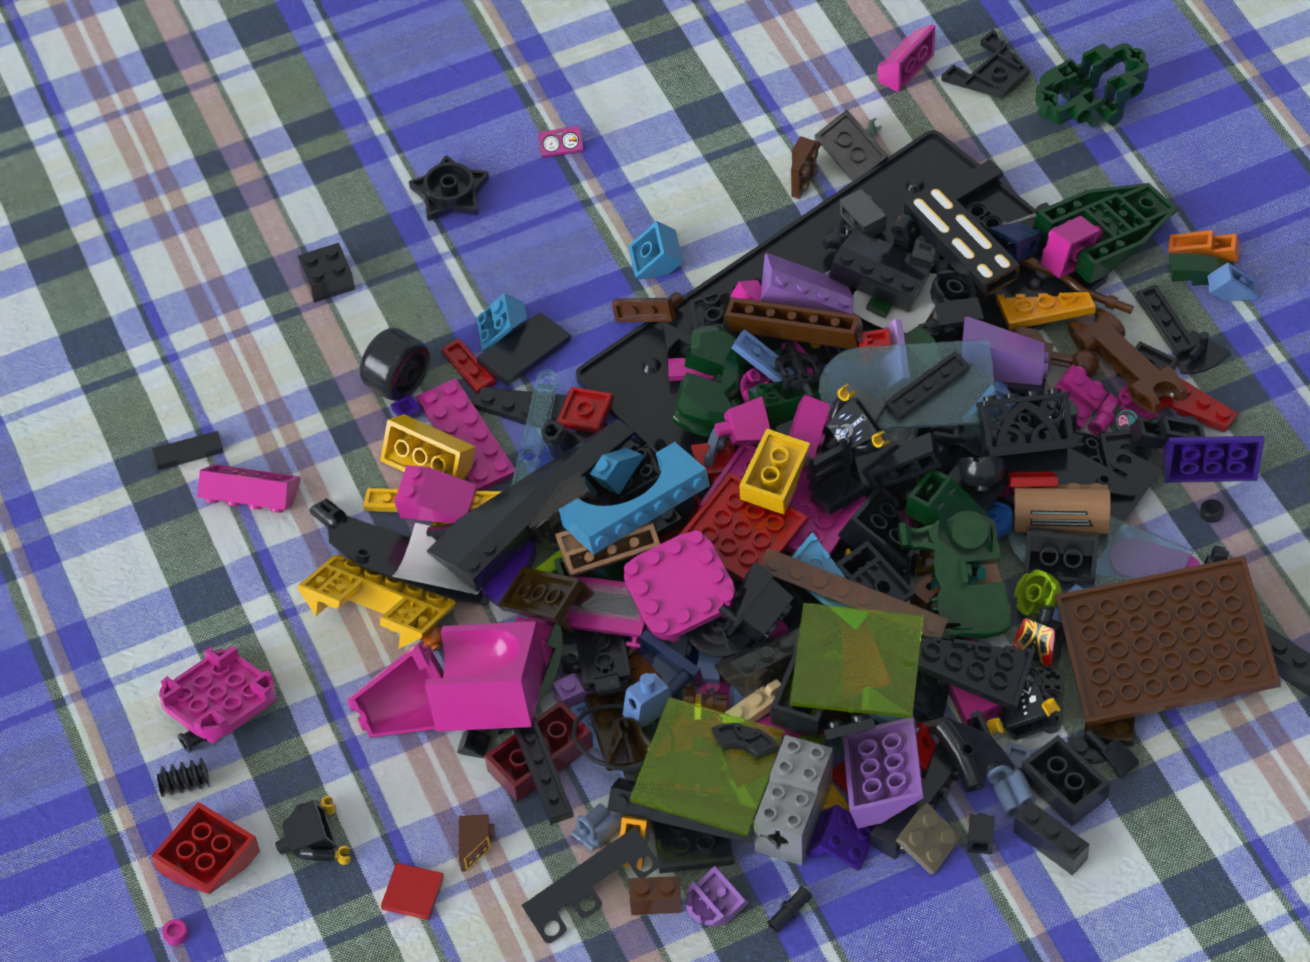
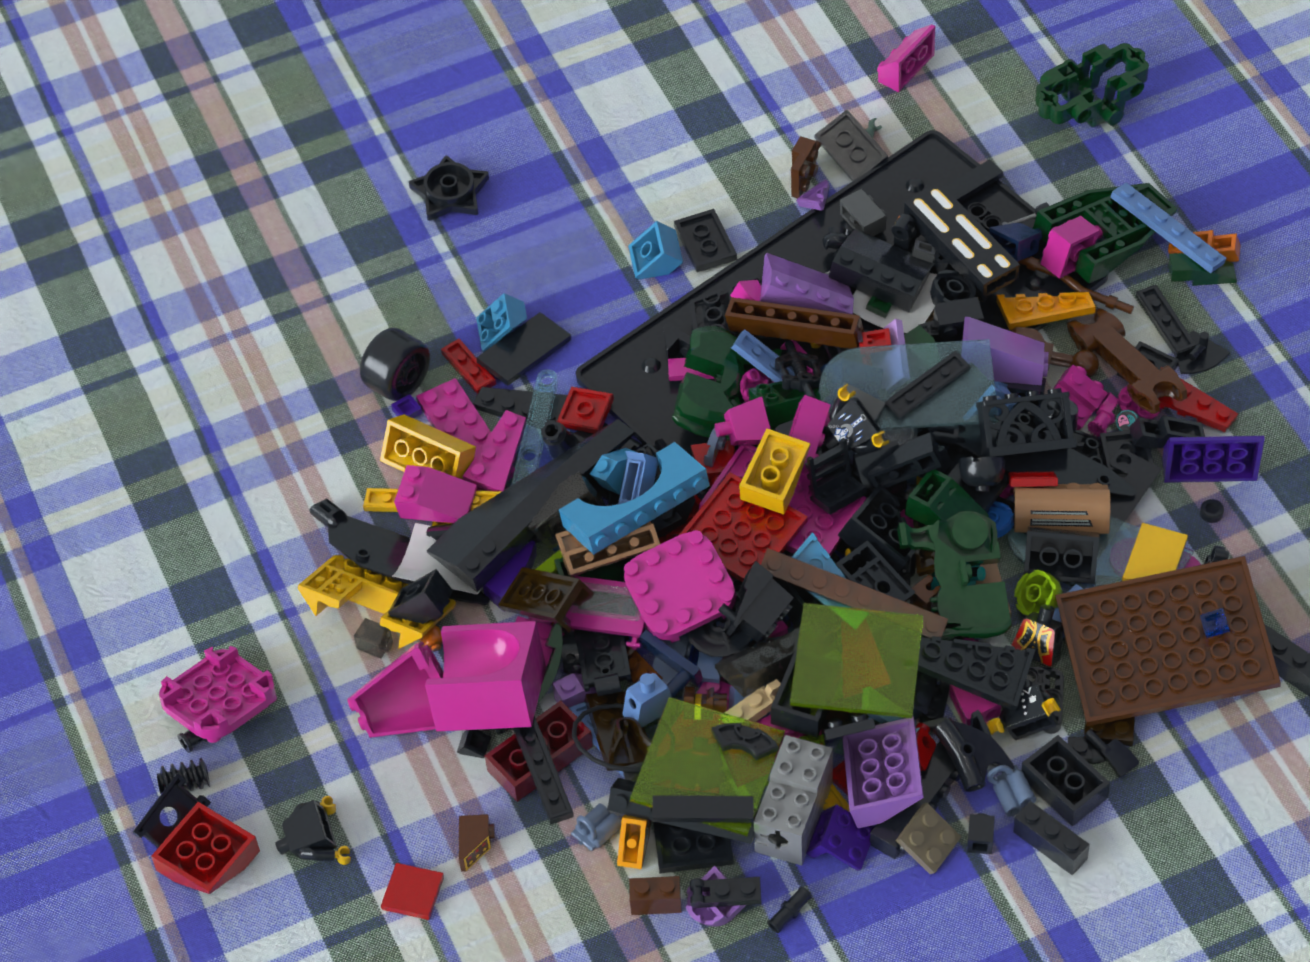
(173, 796): none -> black piece
(175, 932): dark pink tile -> none
(187, 450): black tile -> none
(247, 487): dark pink slope -> none
(326, 272): black brick -> none
(373, 638): none -> clear smoke brick
(422, 599): none -> black slope
(495, 459): none -> dark pink wing
(560, 141): slope -> none
(579, 881): black piece -> none
(638, 475): none -> medium blue window
(646, 309): reddish brown piece -> none
(702, 809): none -> black tile
(705, 240): none -> black plate
(725, 892): none -> black plate
(815, 197): none -> medium lavender tile
(996, 75): black wing -> none
(1017, 754): sand blue plate -> none
(1154, 552): none -> yellow tile
(1168, 227): none -> medium blue plate
(1214, 623): none -> clear blue tile
(1232, 284): medium blue slope -> none

